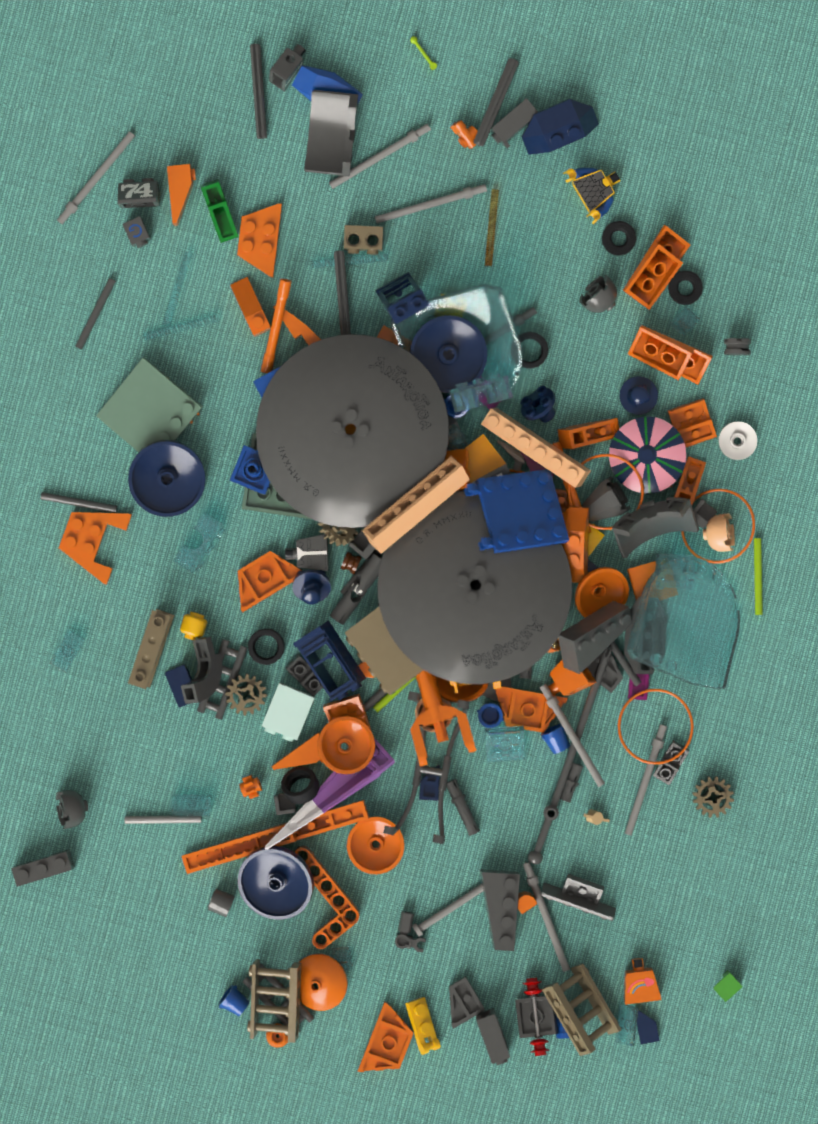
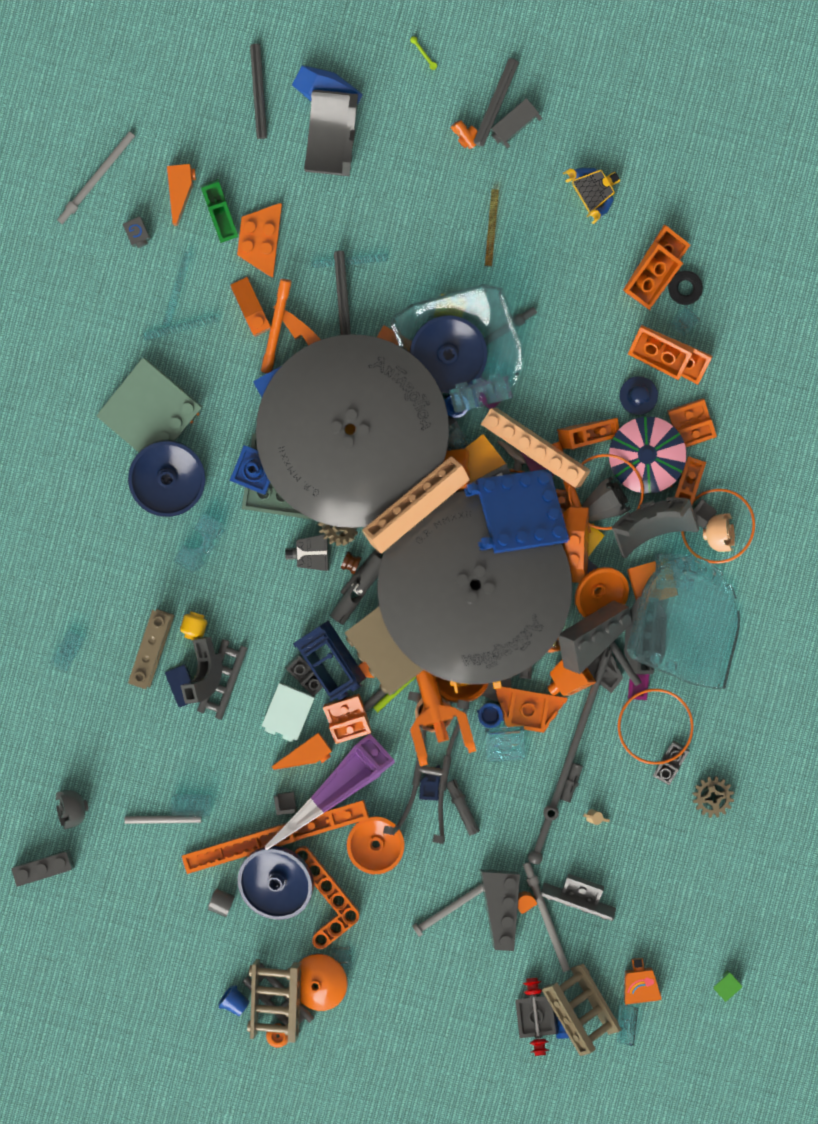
(79, 502): dark grey bar -> none
(84, 538): orange wing -> none
(95, 313): dark grey bar -> none
(138, 194): dark grey slope -> none
(249, 686): dark tan gear -> none
(250, 787): orange gear -> none
(252, 651): black tyre -> none
(264, 578): orange wing -> none
(287, 67): dark grey torso -> none
(305, 795): black tyre -> none
(311, 586): dark blue plate -> none
(359, 744): orange dish -> none
(362, 545): dark grey panel -> none
(363, 233): dark tan brick -> none
(387, 1043): orange wing -> none
(399, 309): dark blue door -> none
(402, 939): dark grey bar -> none
(412, 136): light grey bar -> none
(422, 1025): yellow plate -> none
(463, 1002): dark grey wing -> none
(467, 193): light grey bar -> none
(493, 1036): dark grey window -> none
(539, 405): dark blue plate -> none
(544, 349): black tyre -> none
(552, 702): light grey bar -> none
(556, 738): blue piece -> none
(559, 126): dark blue wedge -> none
(600, 295): dark grey cylinder -> none
(630, 238): black tyre -> none
(646, 1029): dark blue tile -> none
(657, 744): light grey bar -> none
(737, 346): dark grey wheel -> none
(747, 436): white dish -> none
(758, 576): lime bar -> none

